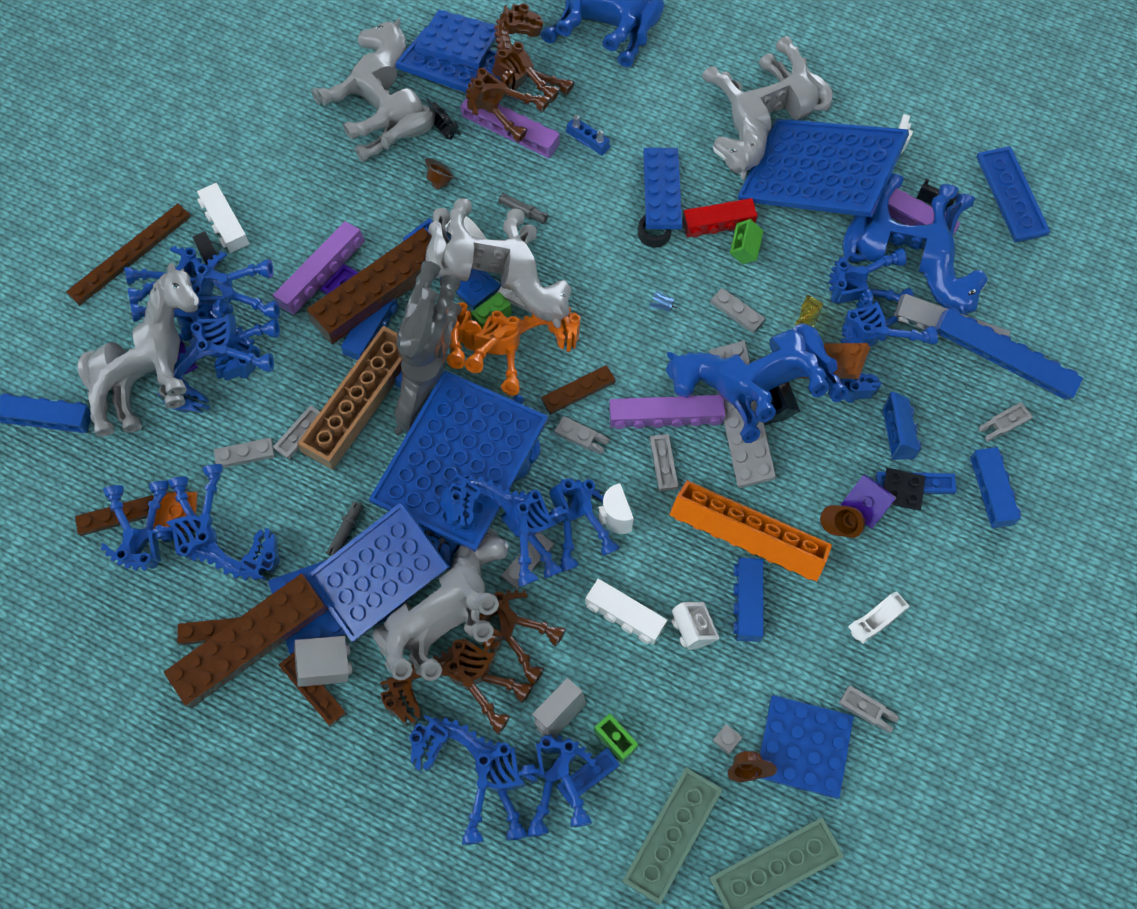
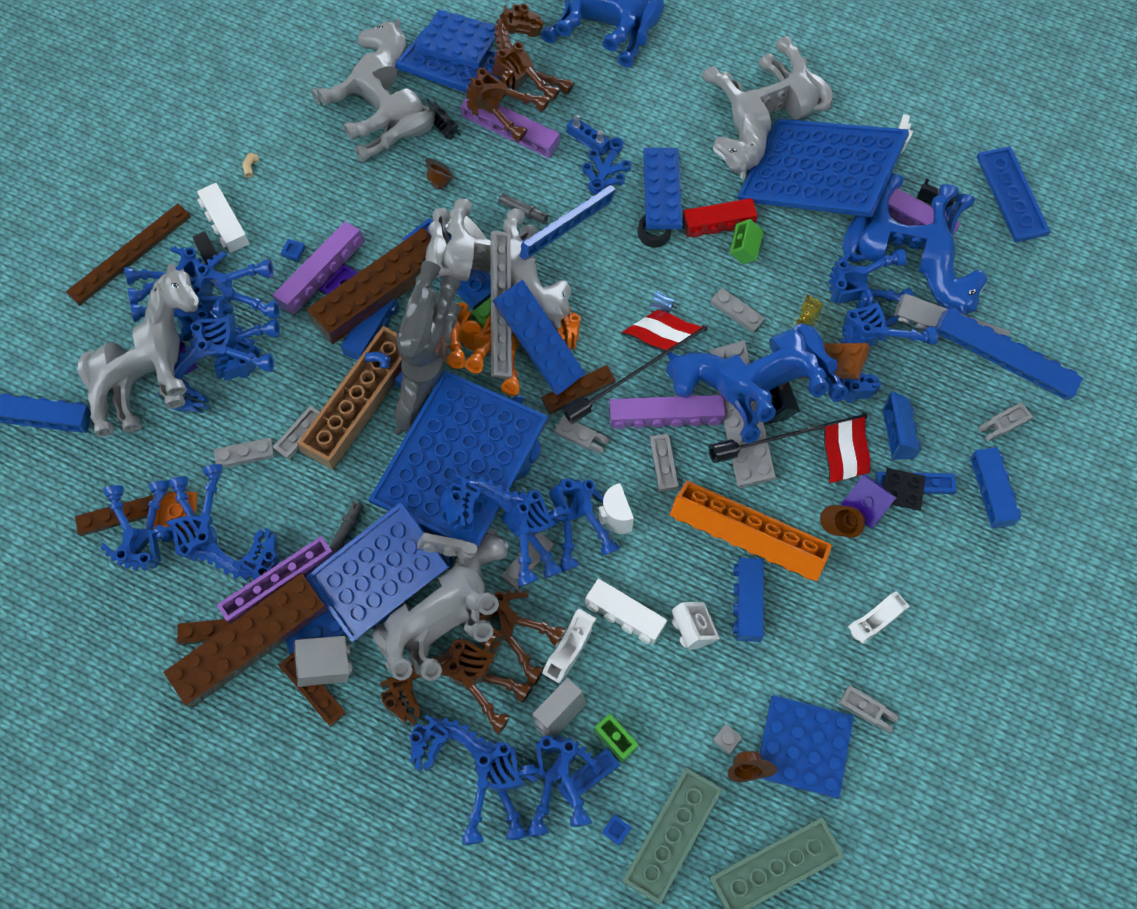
(247, 163): none -> tan arm
(252, 594): none -> medium lavender brick
(293, 250): none -> blue plate
(380, 357): none -> blue arm
(447, 546): none -> light grey hinge
(500, 282): none -> light grey plate
(539, 337): none -> blue plate
(566, 223): none -> blue plate
(570, 647): none -> white arch
(606, 169): none -> blue plant
(616, 830): none -> blue plate
(658, 331): none -> flag
(843, 444): none -> flag

